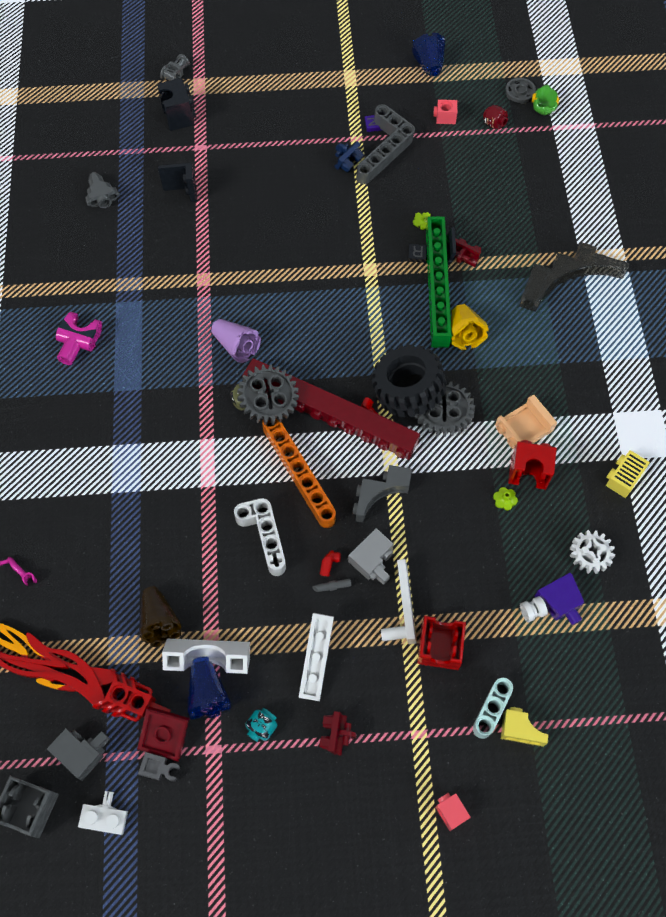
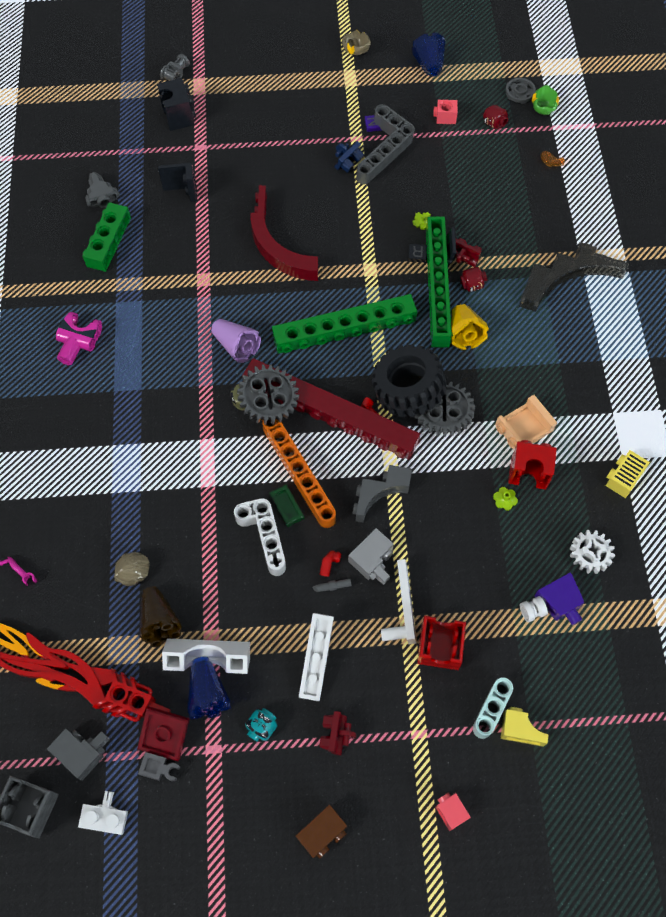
(106, 237): none -> green brick
(131, 568): none -> dark tan hair
(281, 258): none -> dark red arch
(286, 505): none -> dark green tile
(322, 832): none -> reddish brown brick
(335, 320): none -> green brick
(356, 43): none -> dark tan hair
(473, 279): none -> dark red head
(550, 160): none -> clear orange arm

